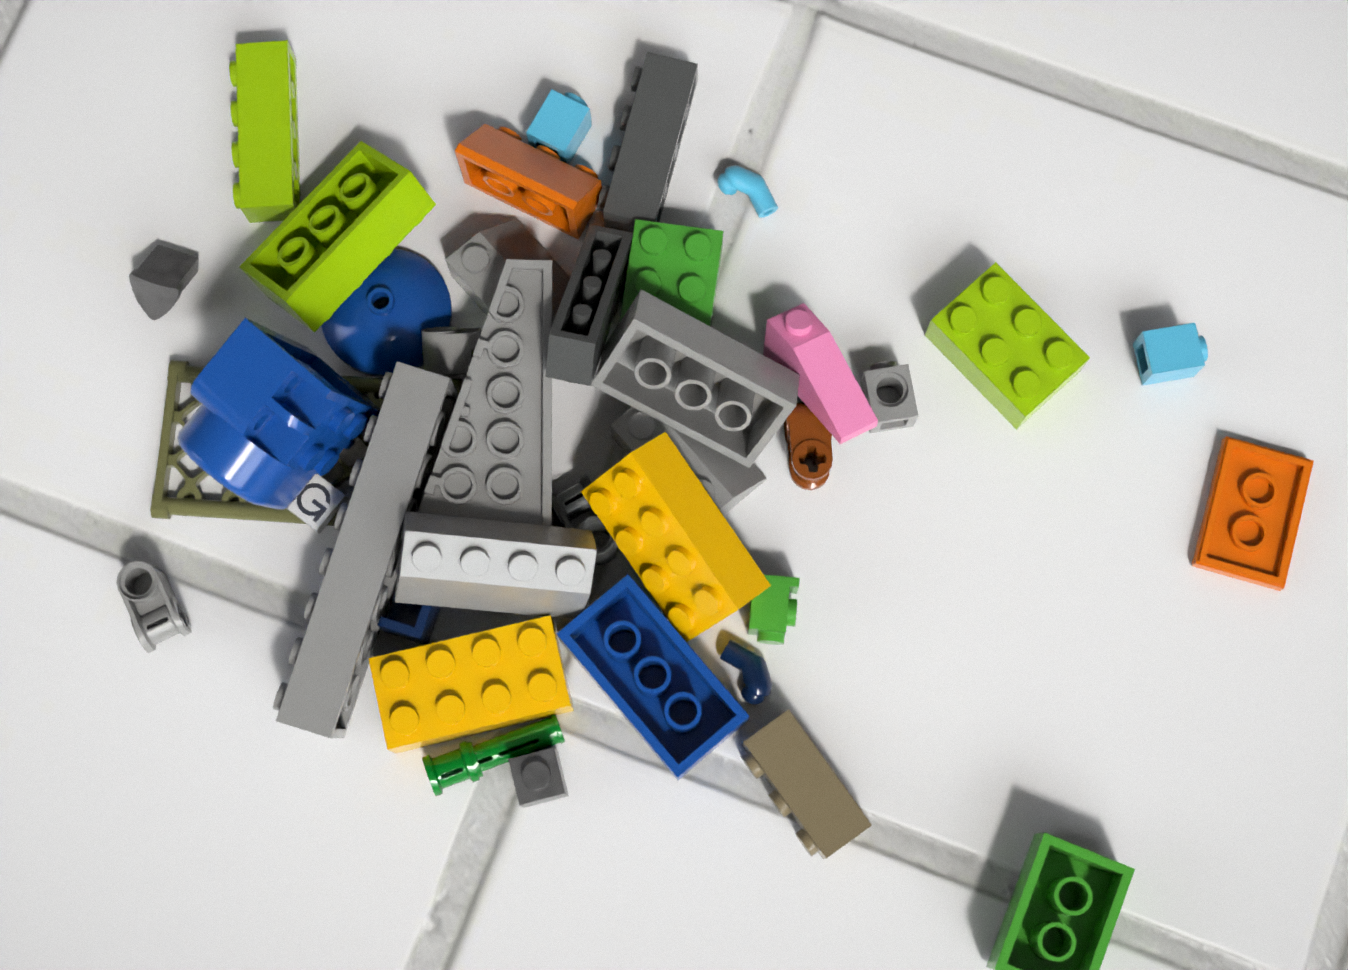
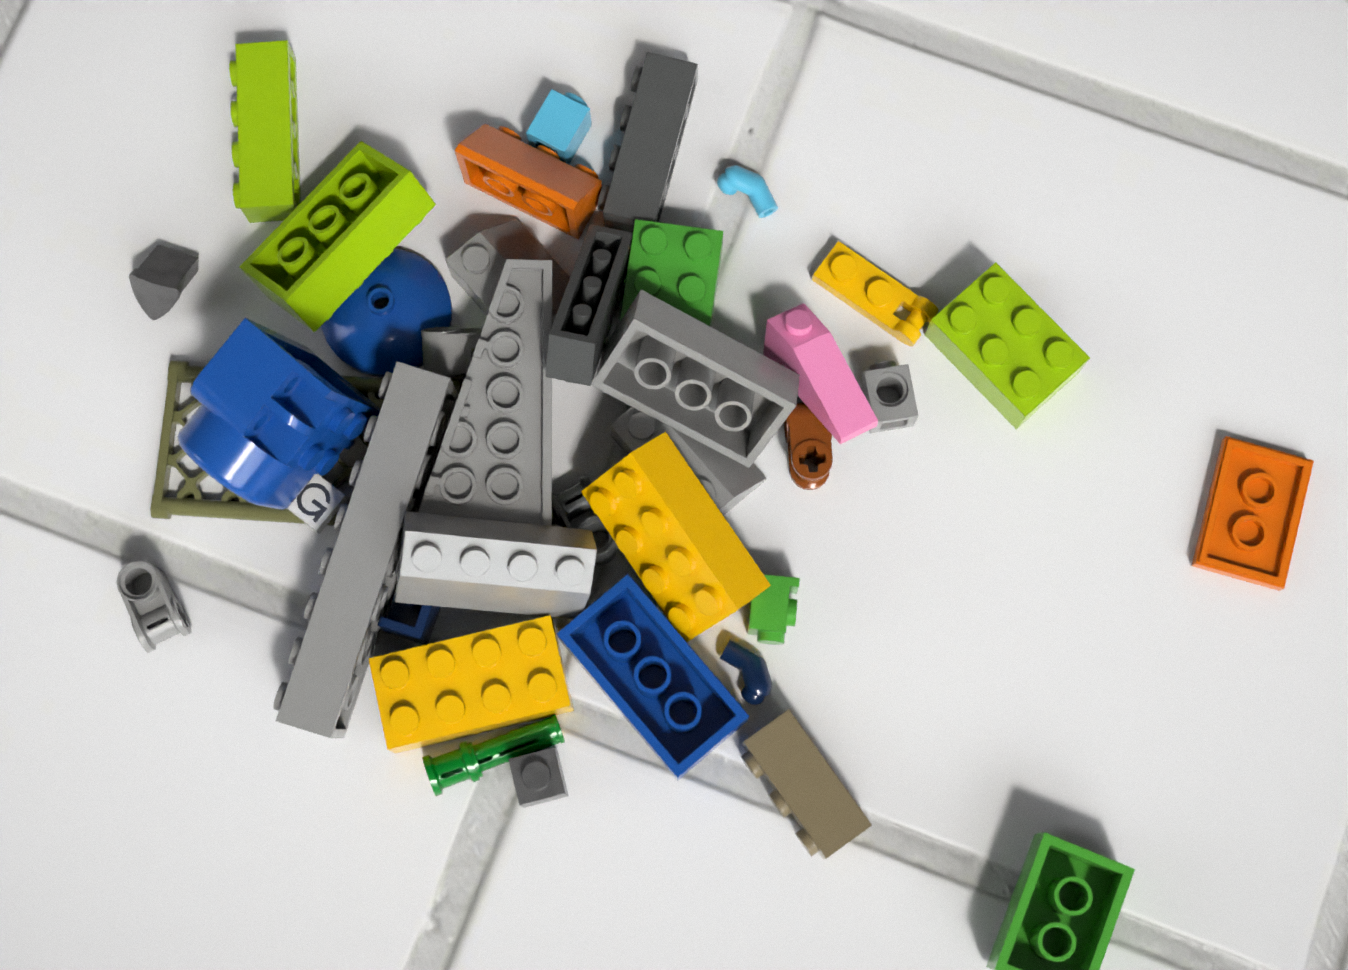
(874, 293): none -> yellow plate
(1170, 353): medium azure brick -> none

